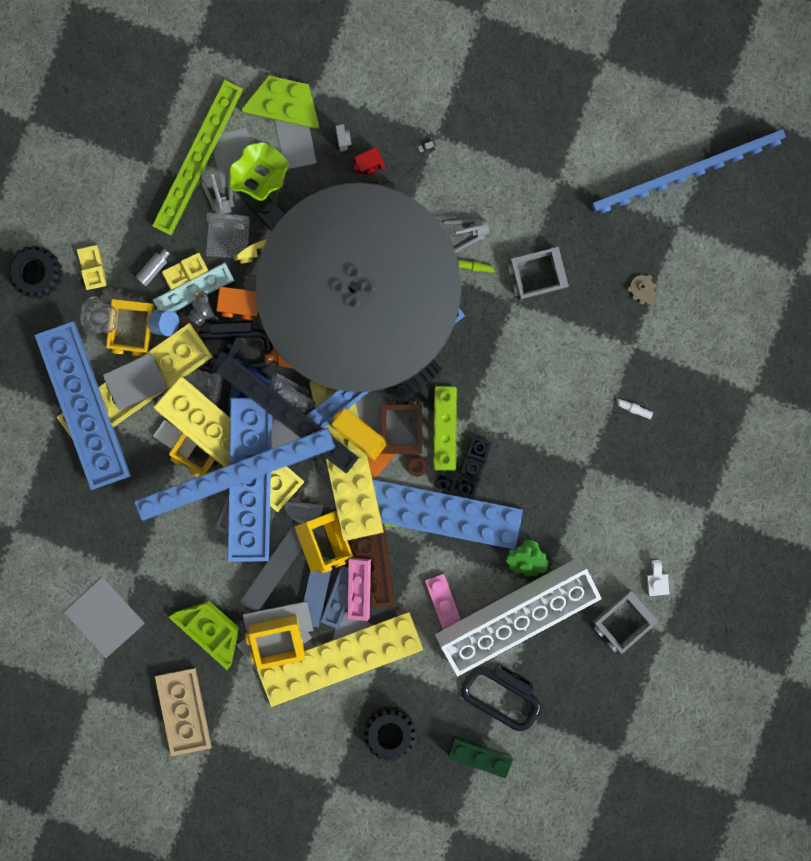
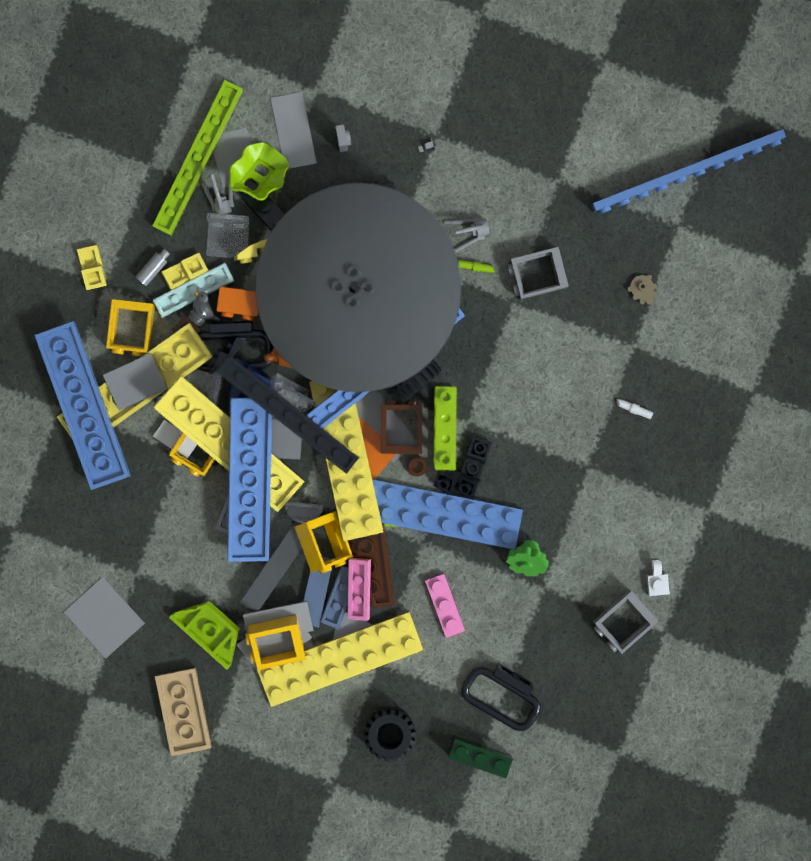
(18, 266): black tyre -> none
(97, 316): clear piece -> none
(163, 322): medium blue piece -> none
(235, 474): medium blue plate -> none
(283, 102): lime wing -> none
(358, 434): yellow window -> none
(368, 162): red brick -> none
(518, 616): white brick -> none

